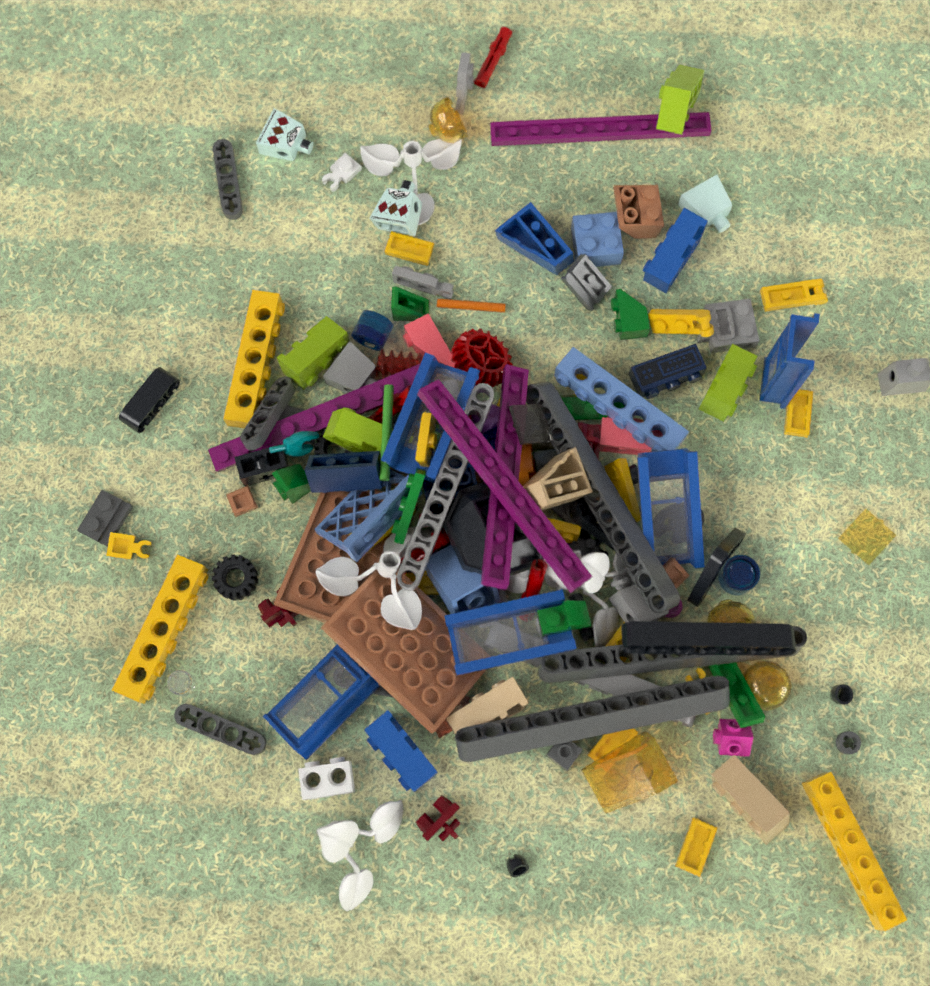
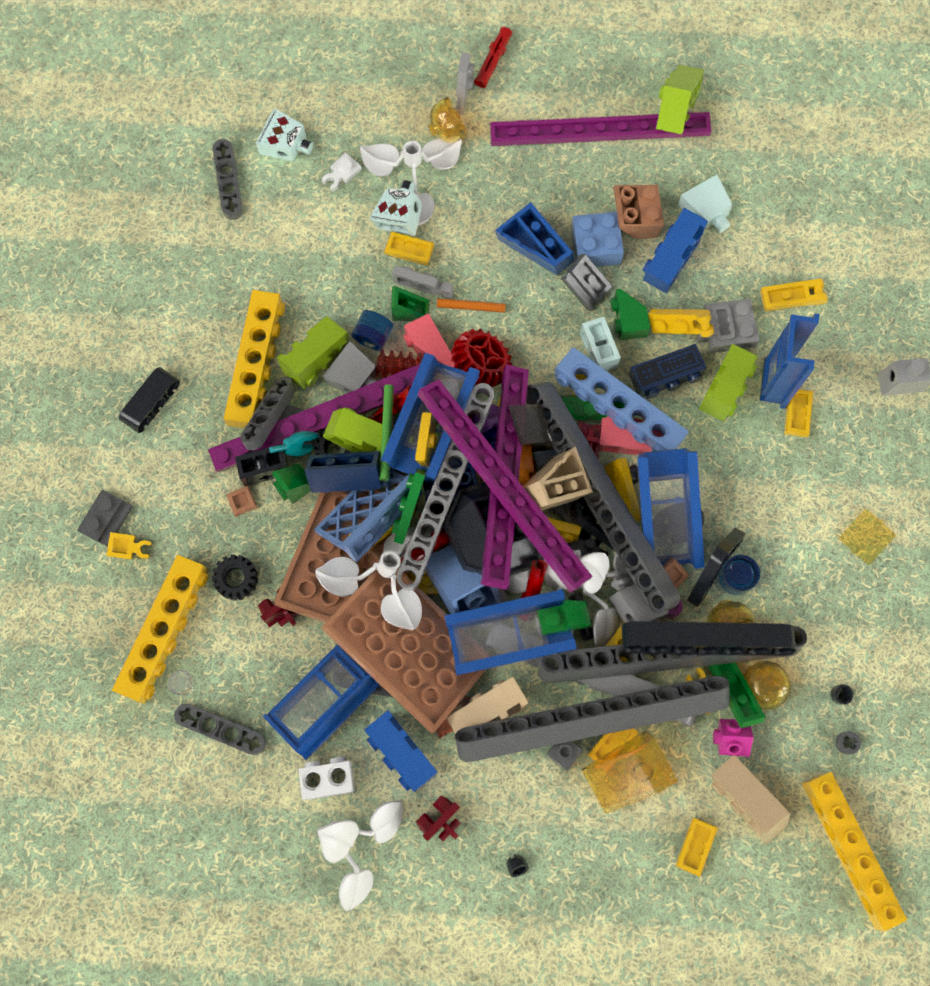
(600, 344): none -> light aqua brick

